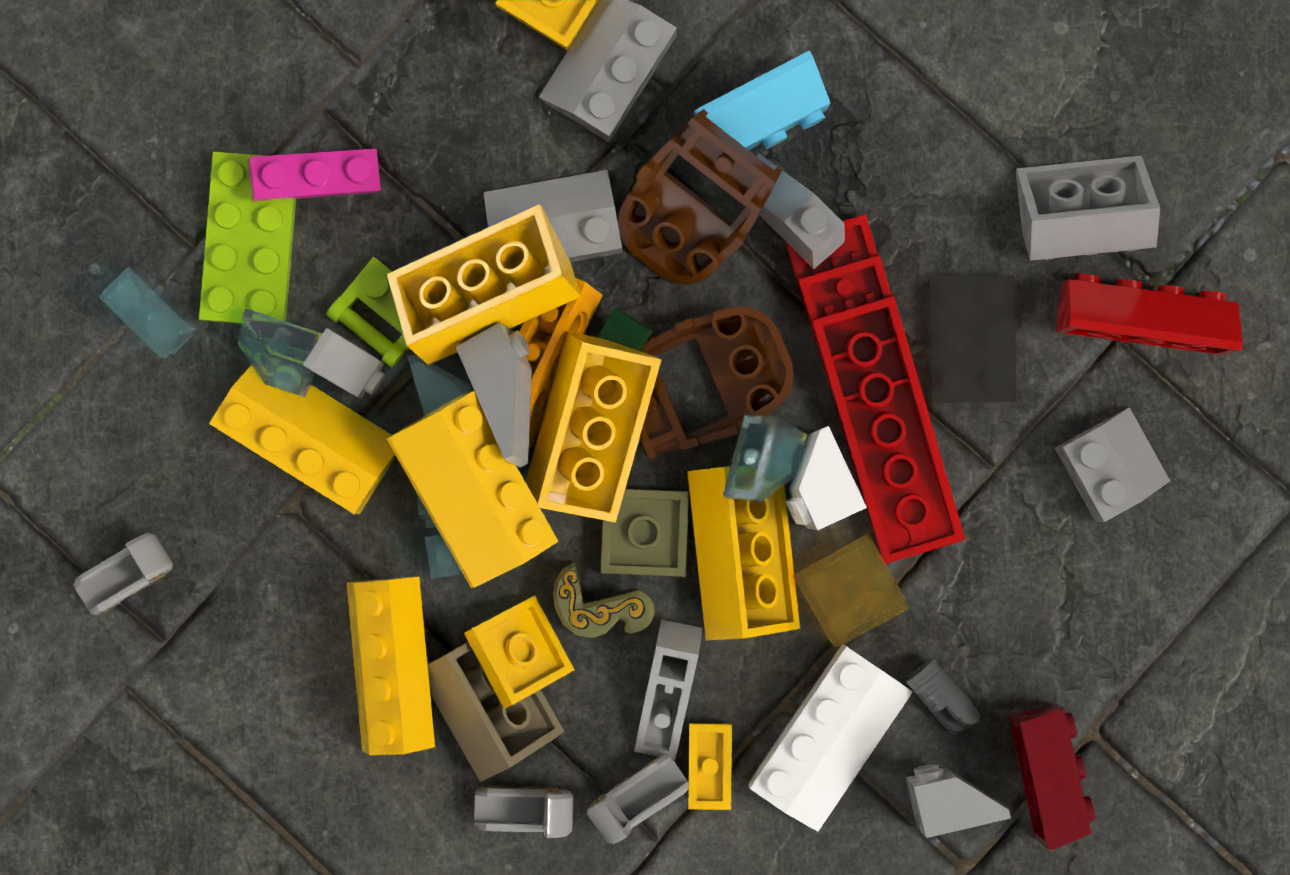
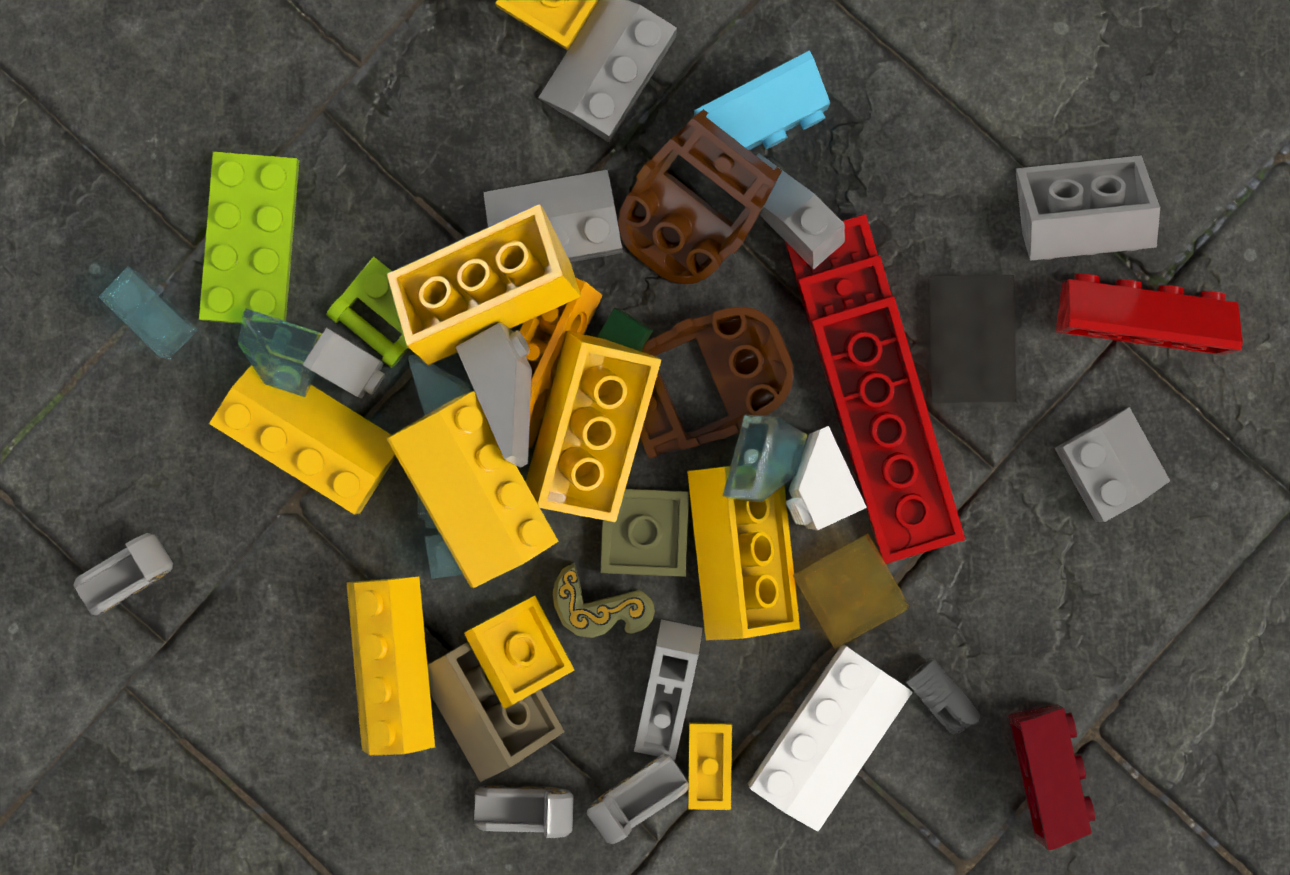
(314, 175): dark pink plate -> none
(949, 803): light grey slope -> none

